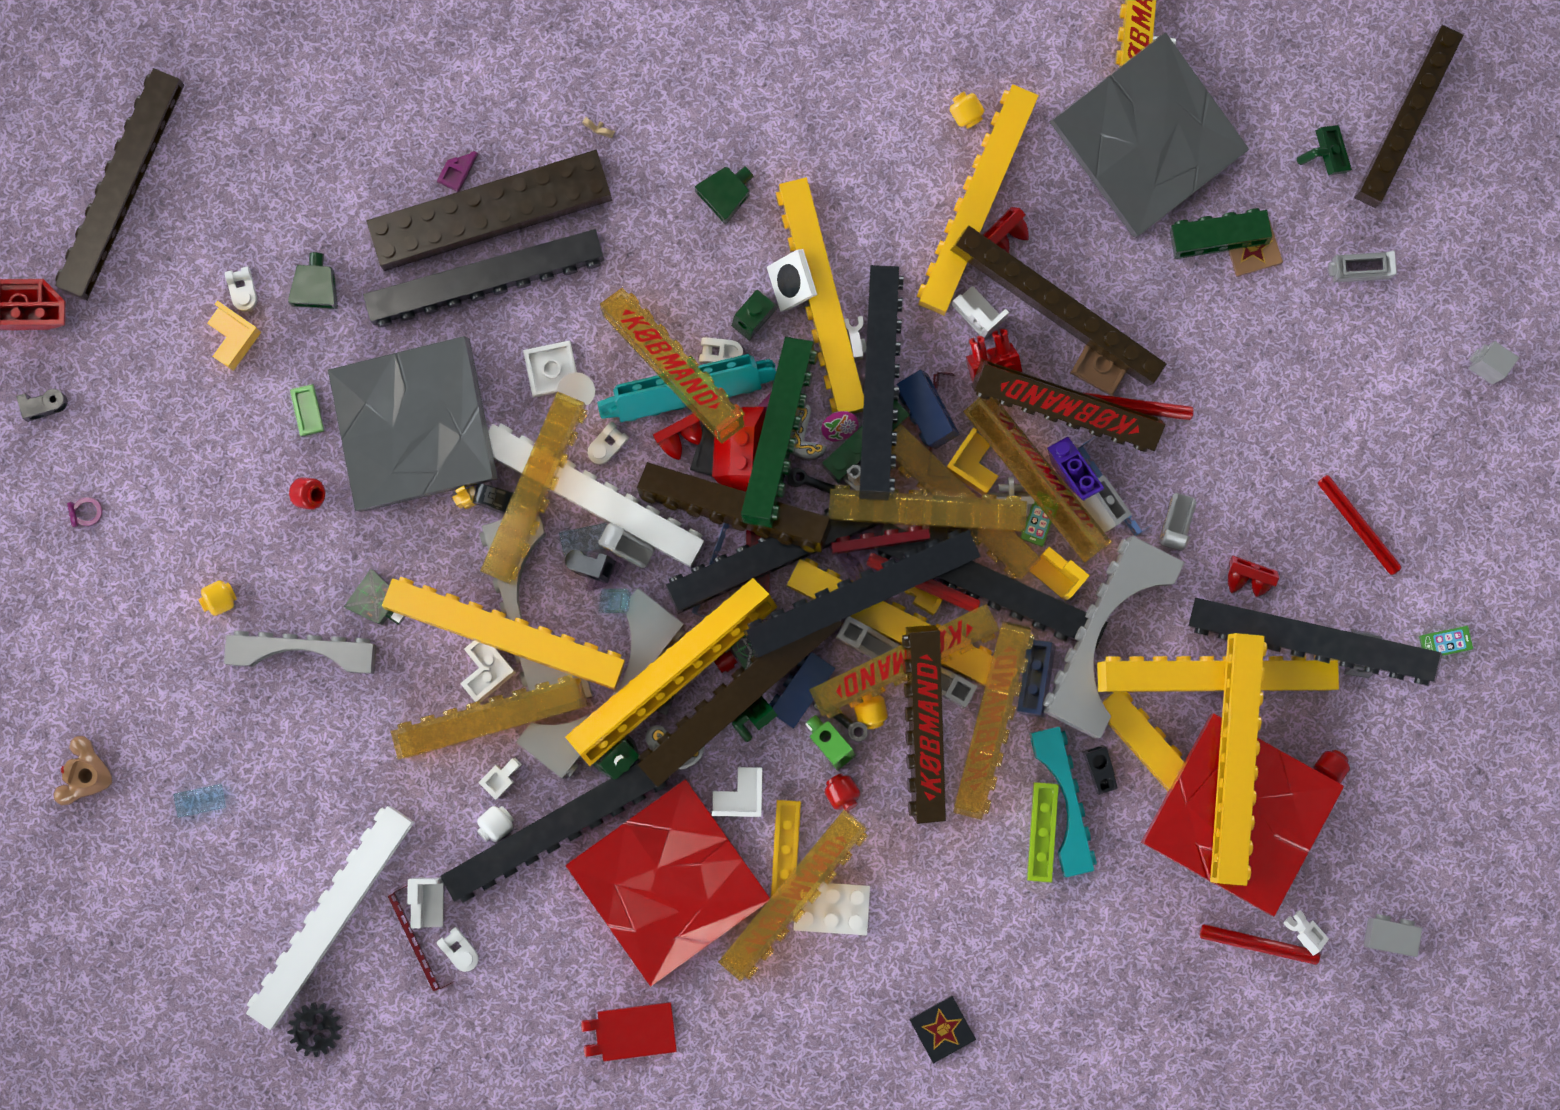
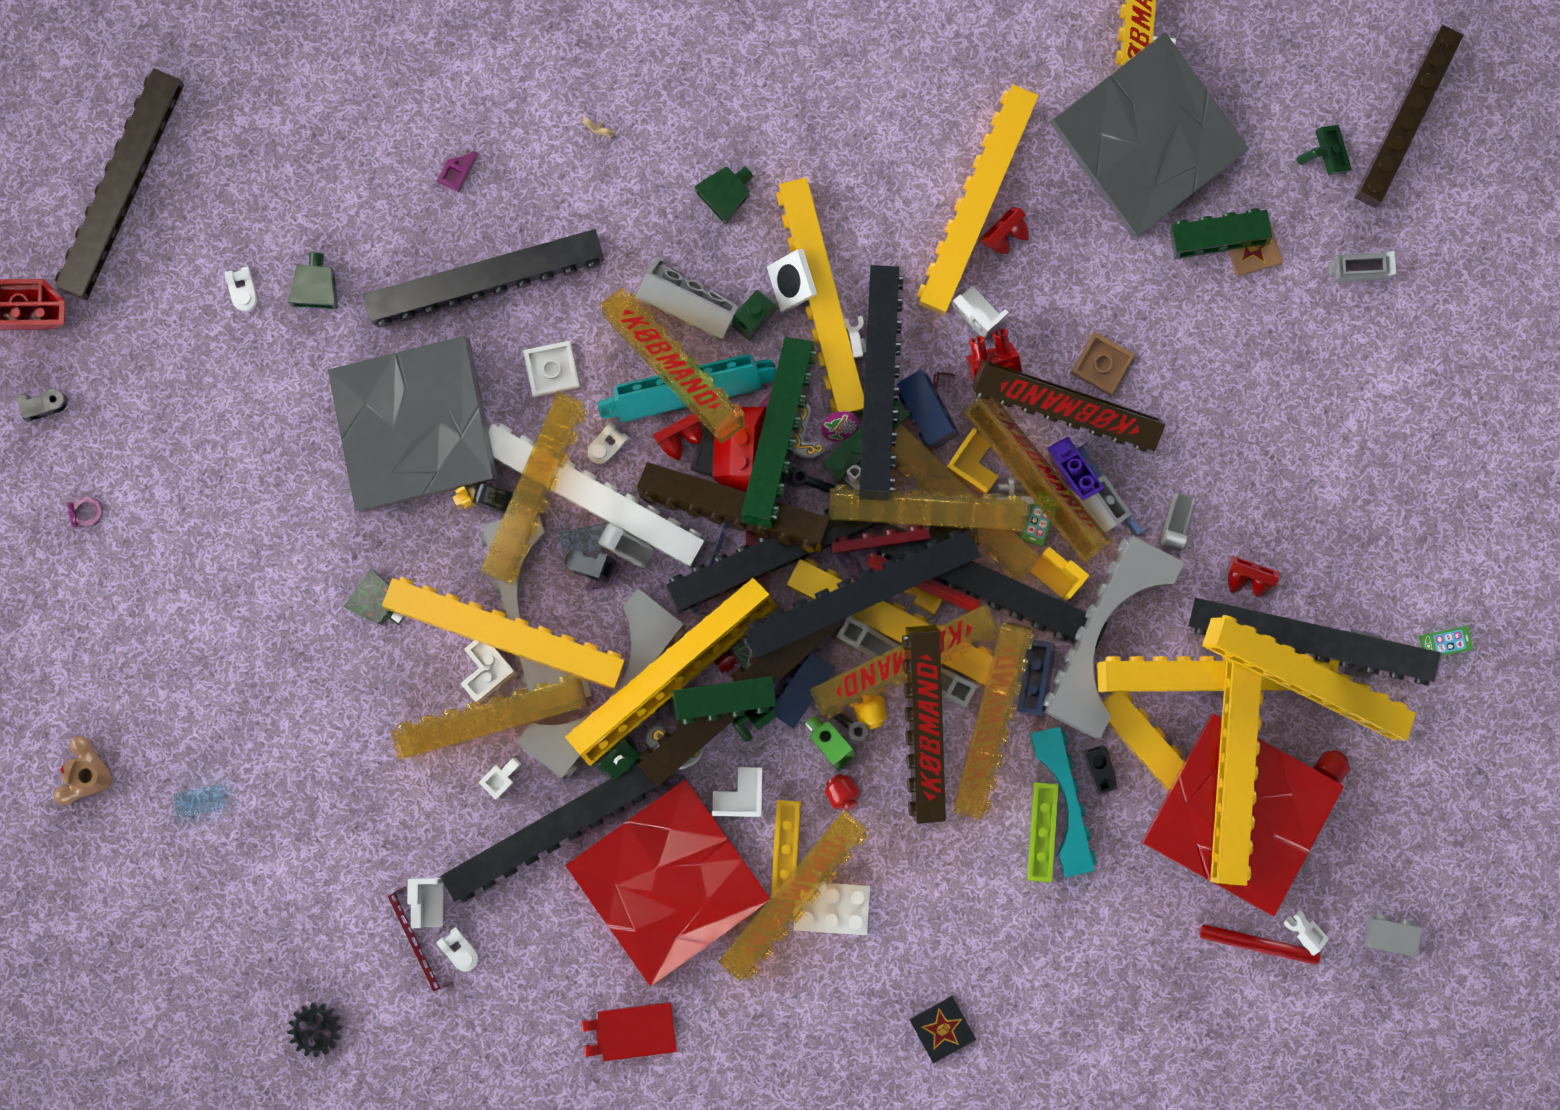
(217, 598): yellow head -> none
(238, 332): yellow panel -> none
(250, 650): light grey arch -> none
(307, 410): bright green tile -> none
(307, 493): red head -> none
(329, 918): white brick -> none
(489, 210): dark brown brick -> none
(495, 824): white head -> none
(577, 386): white sticker -> none
(614, 601): clear light blue tile -> none
(686, 299): none -> light grey wedge
(723, 698): none -> dark green brick
(727, 349): white plate -> none
(966, 109): yellow head -> none
(1058, 306): dark brown brick -> none
(1150, 407): red axle -> none
(1308, 678): none -> yellow brick
(1359, 525): red axle -> none
(1492, 362): light grey brick -> none

